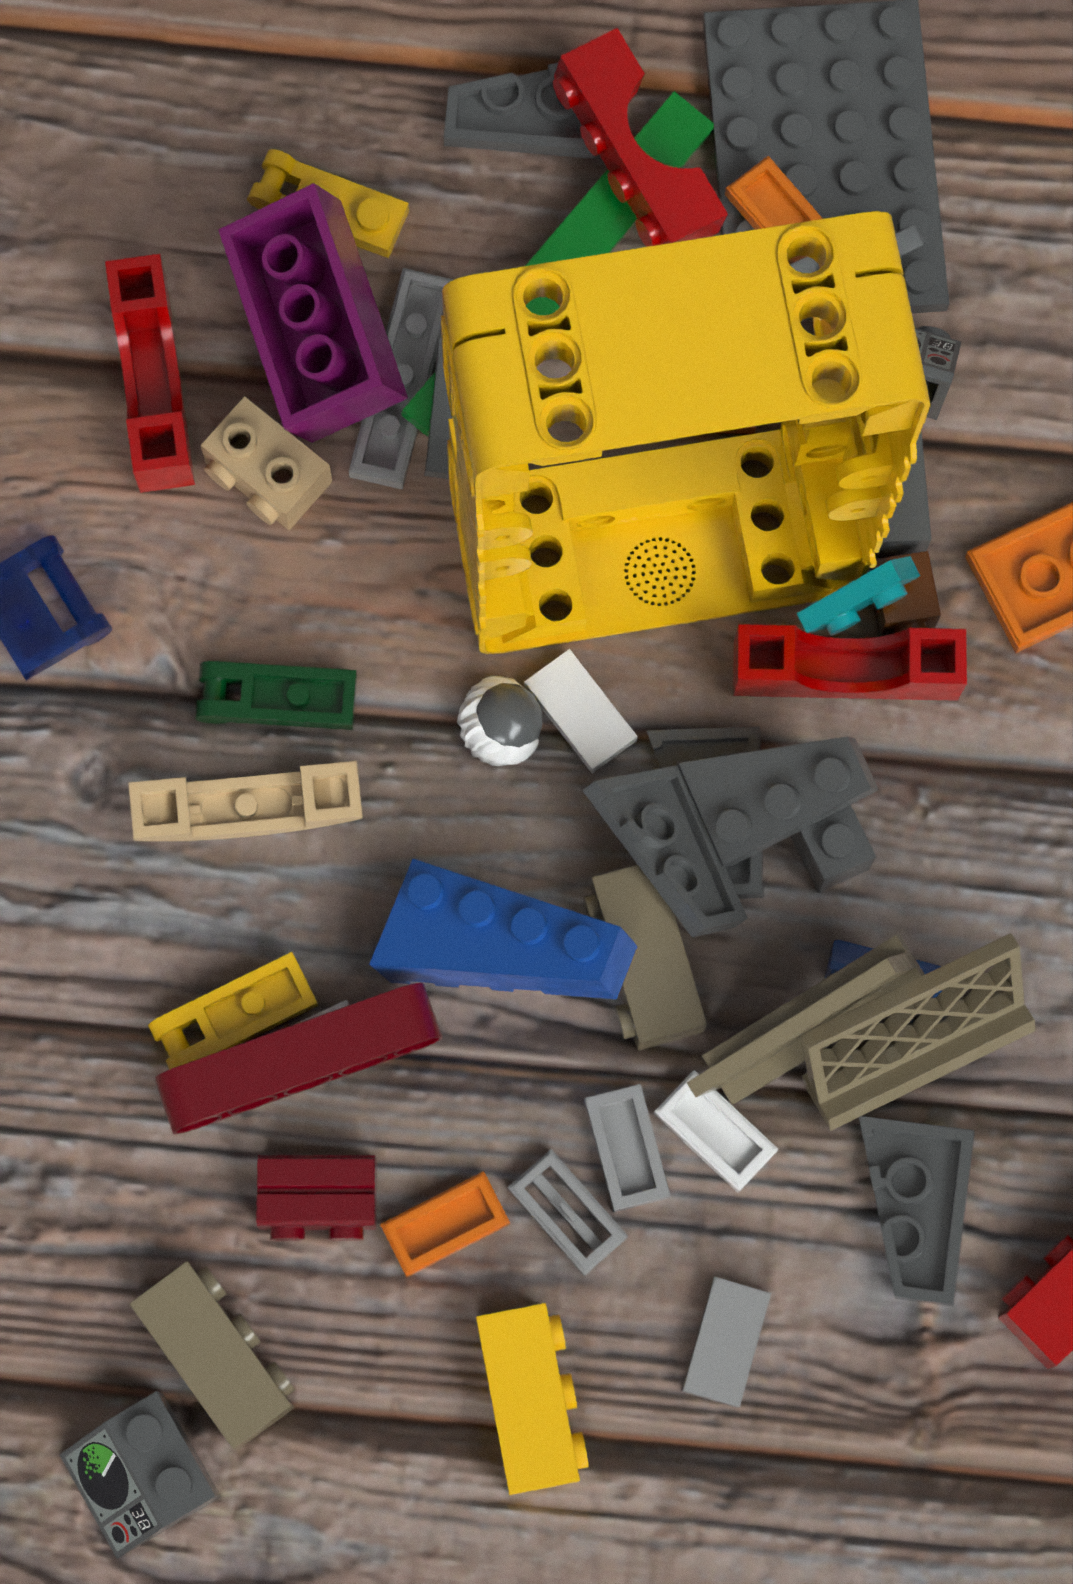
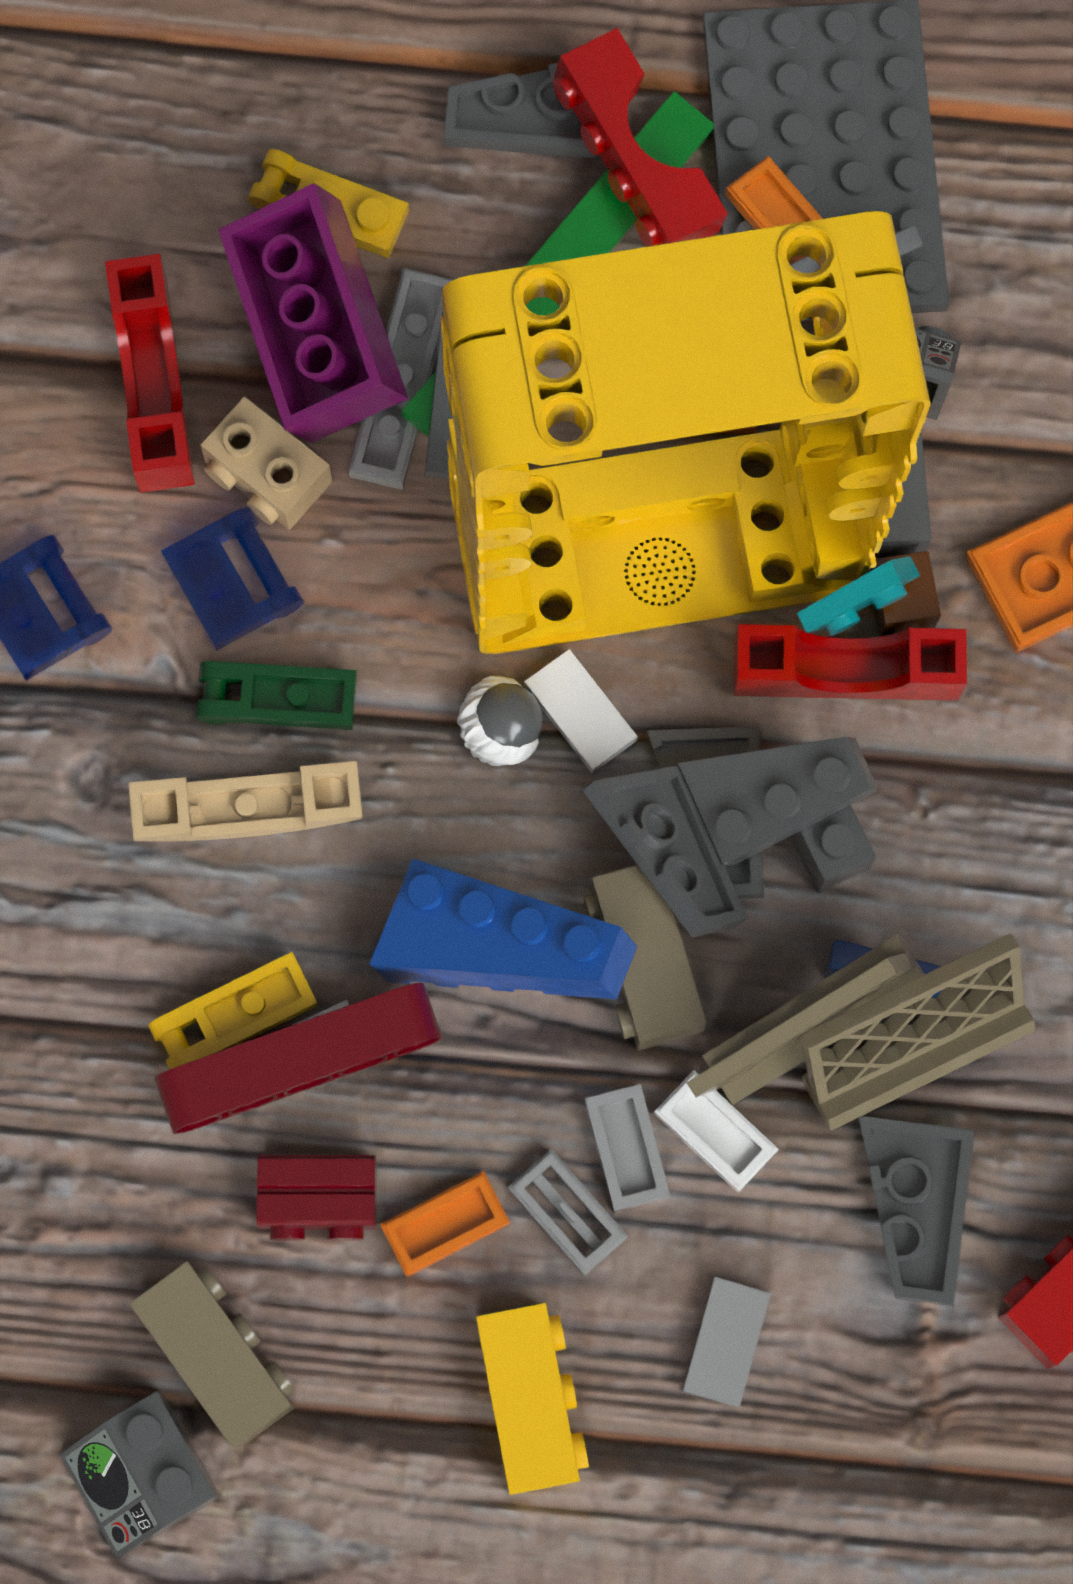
(215, 586): none -> clear blue plate

